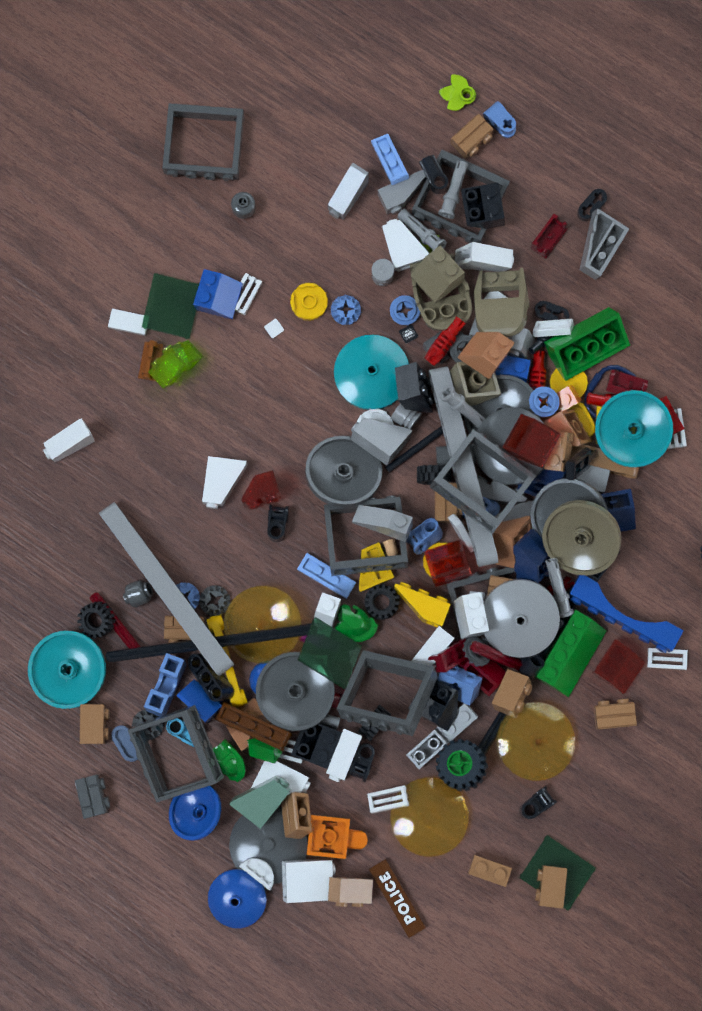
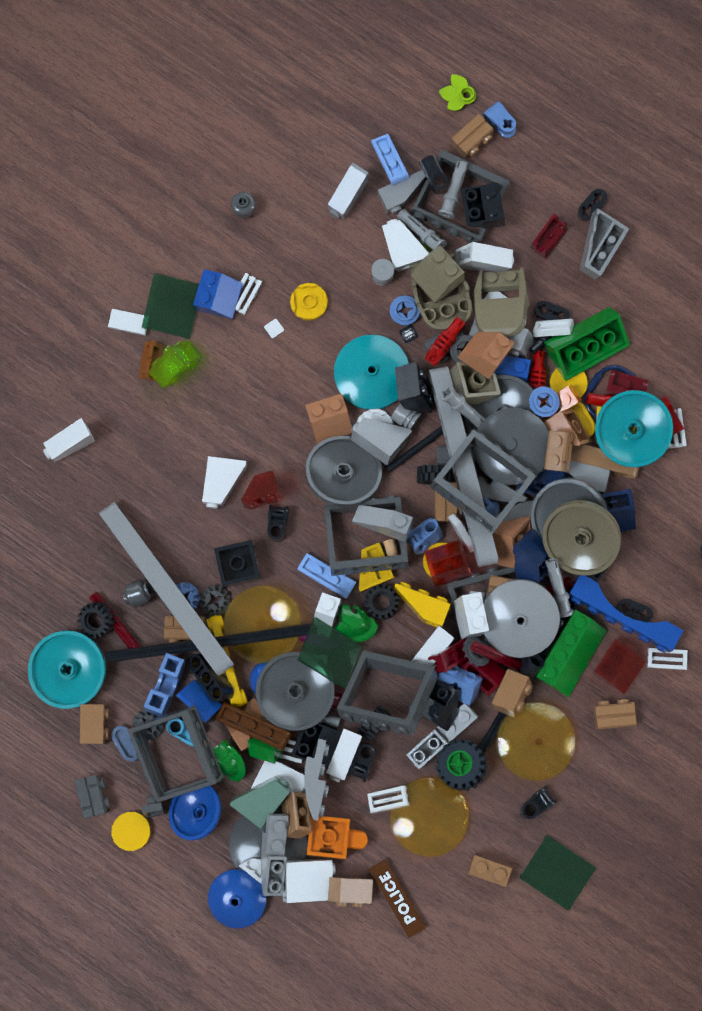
(131, 831): none -> yellow tile
(153, 808): none -> dark grey tile
(209, 113): dark grey window -> none
(237, 564): none -> black brick
(272, 855): none -> light grey slope
(316, 788): none -> light grey slope
(329, 418): none -> nougat slope
(352, 315): medium blue gear -> none
(531, 441): clear red slope -> none
(552, 886): medium nougat brick -> none
(579, 463): black hinge -> none
(636, 607): none -> black beam

